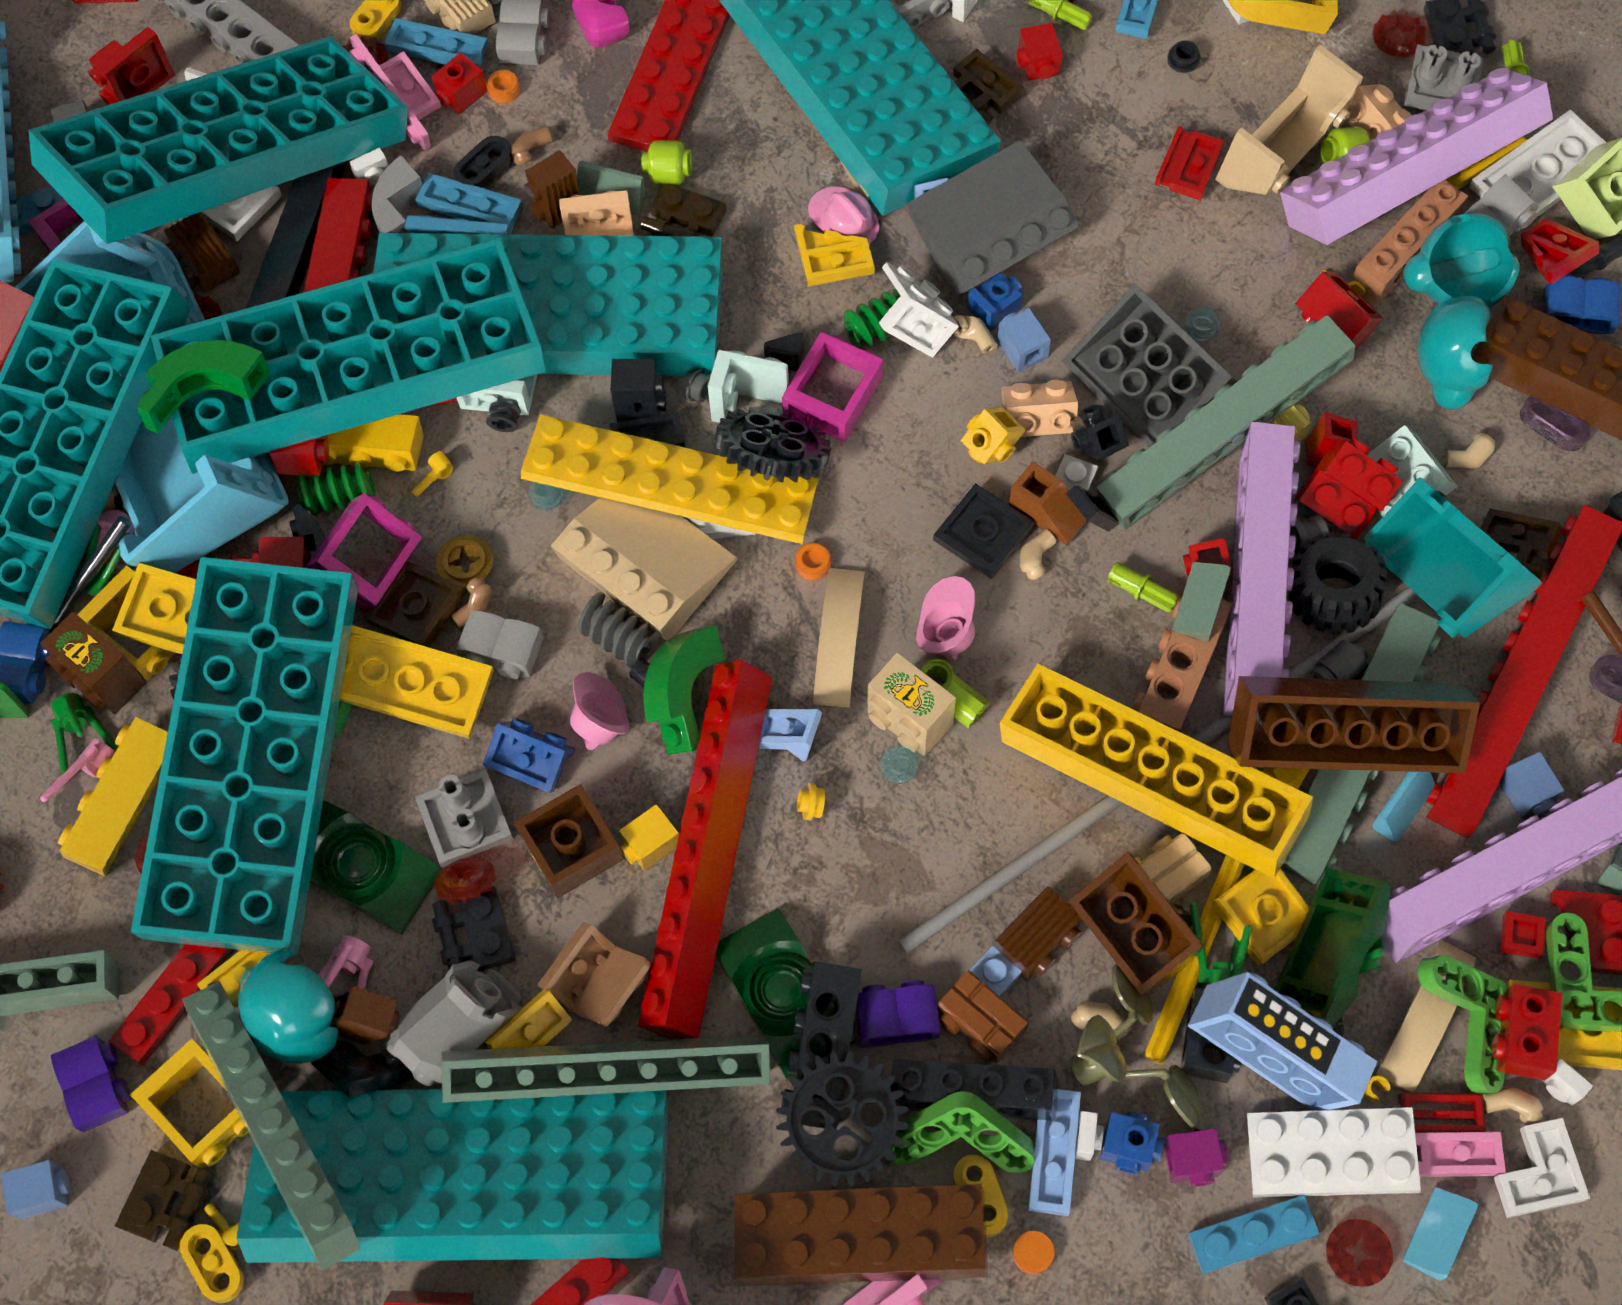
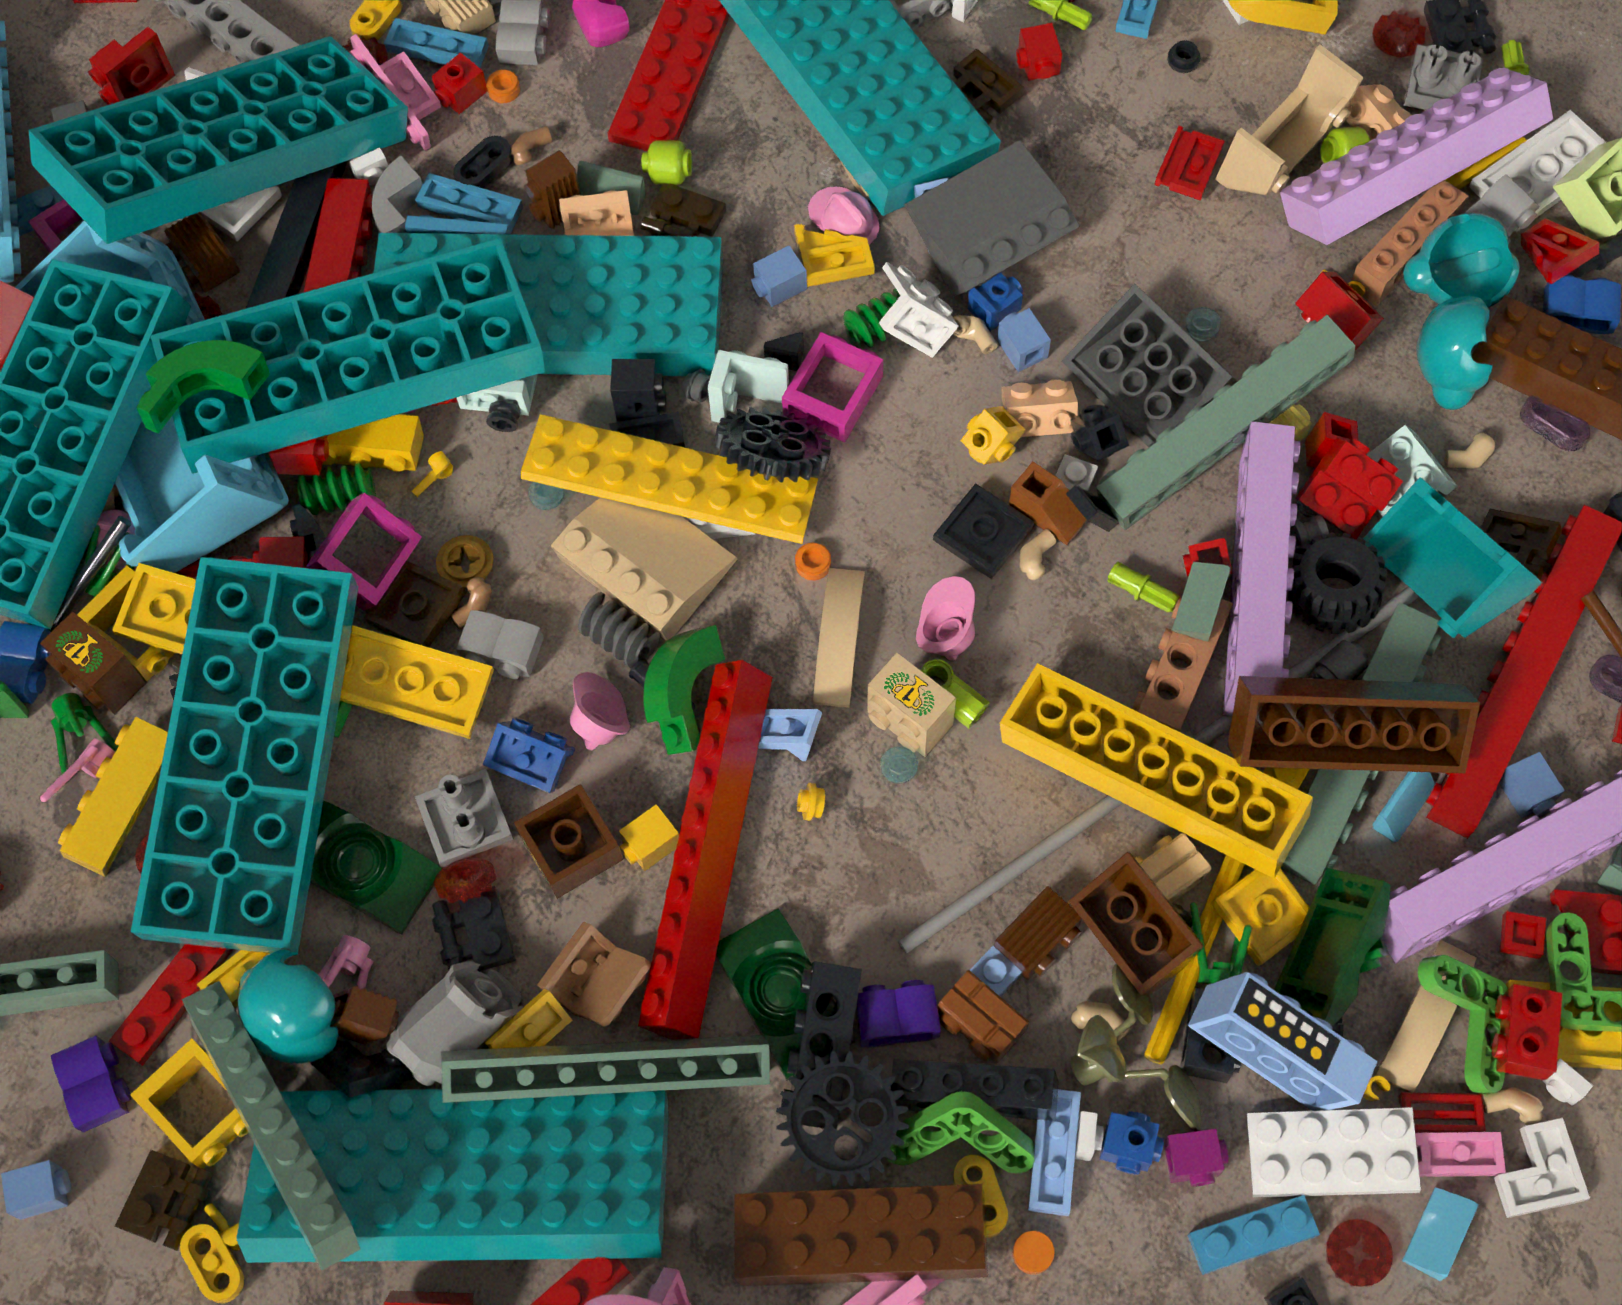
(779, 276): none -> medium blue brick

